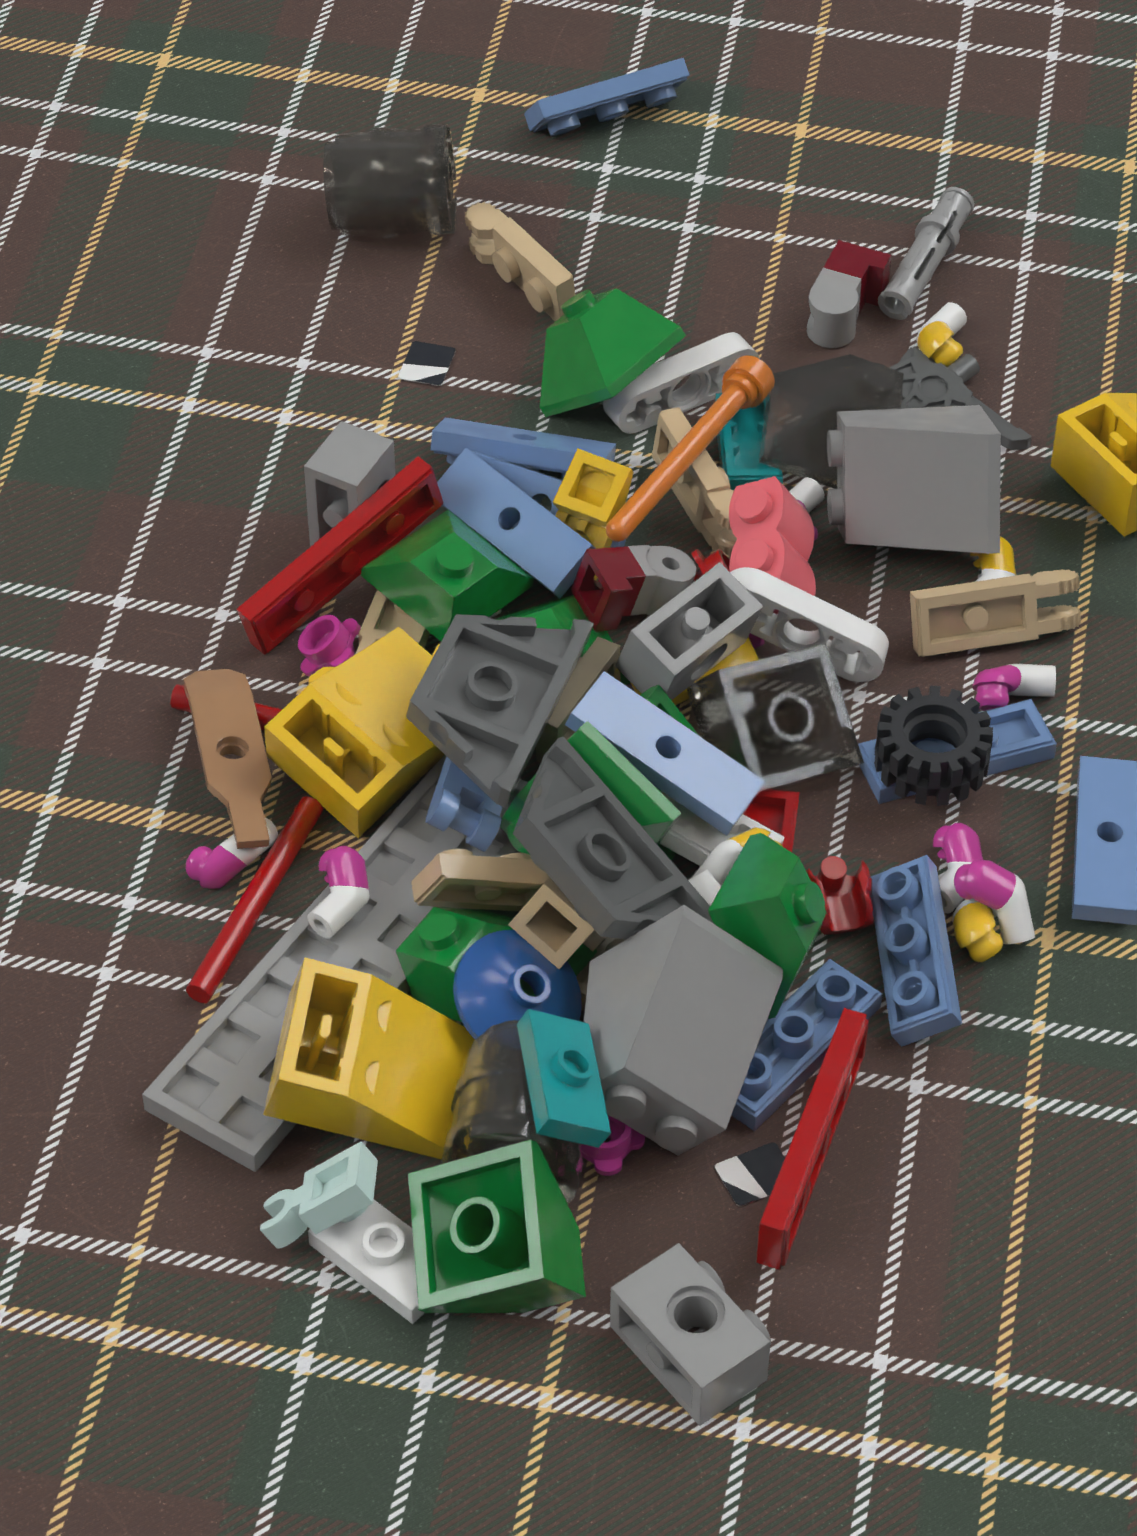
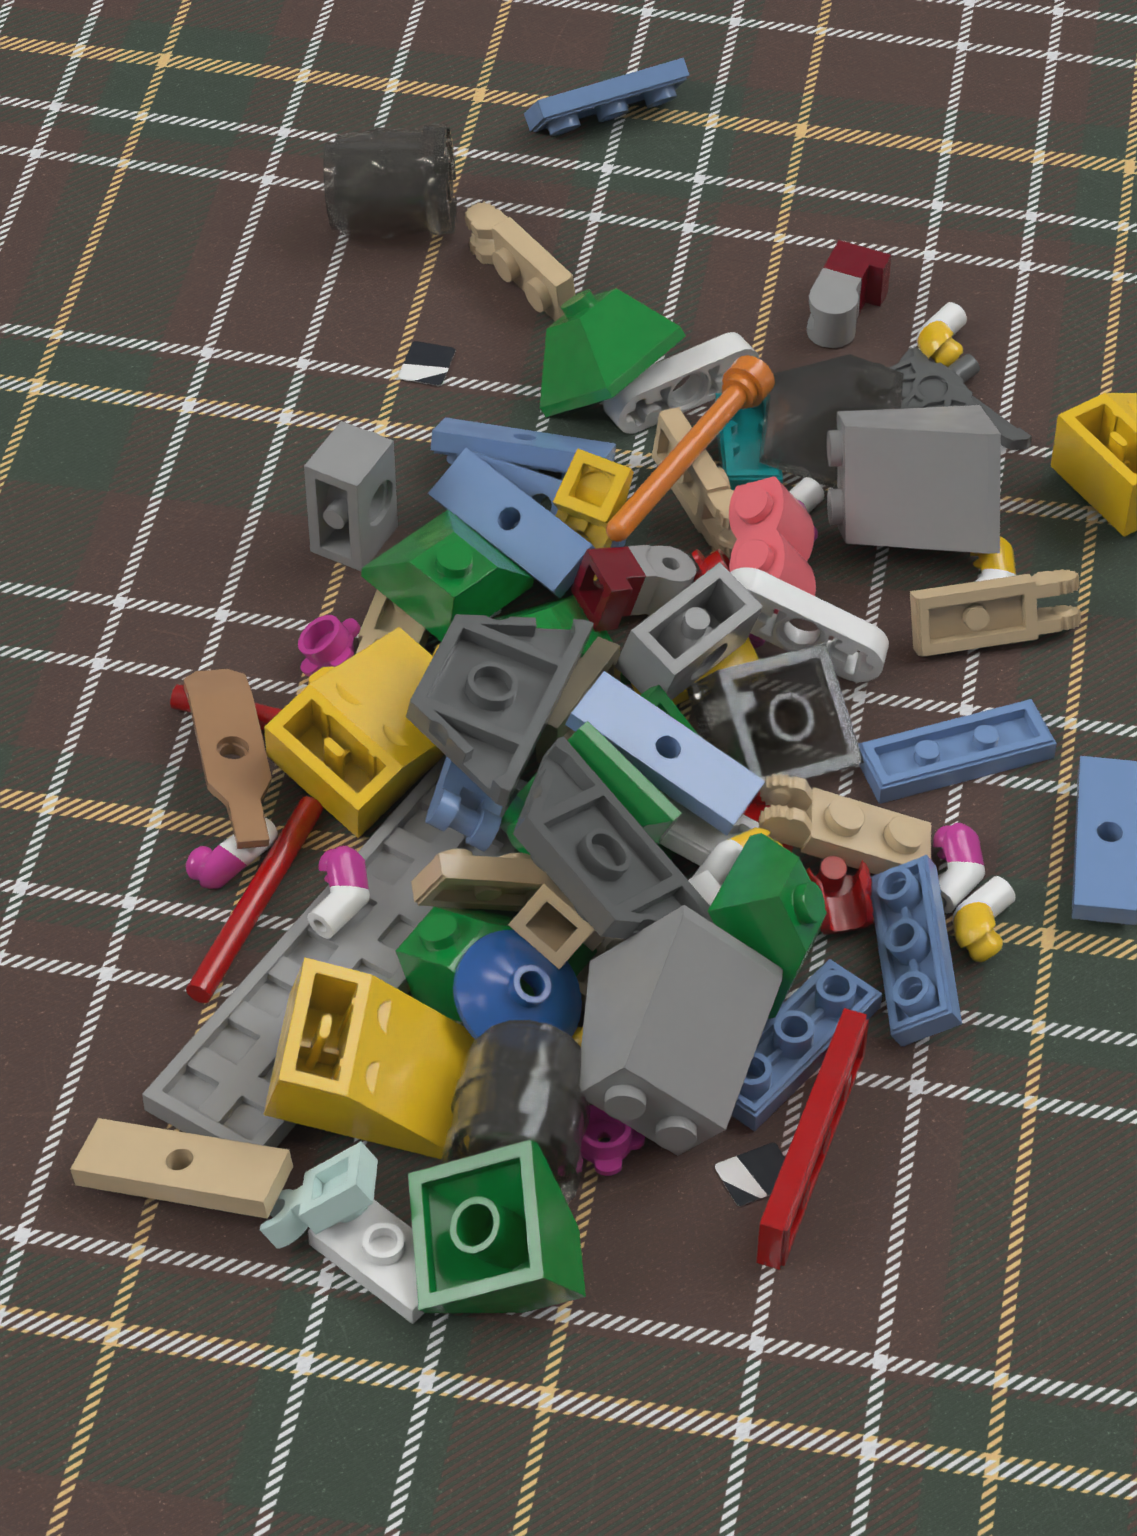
(182, 1168): none -> tan tile
(340, 555): red tile -> none
(563, 1078): teal plate -> none
(698, 1369): light grey brick -> none
(840, 826): none -> tan hinge
(928, 771): black tyre -> none
(935, 238): light grey pin -> none
(998, 683): arm -> none
(1000, 891): arm -> none

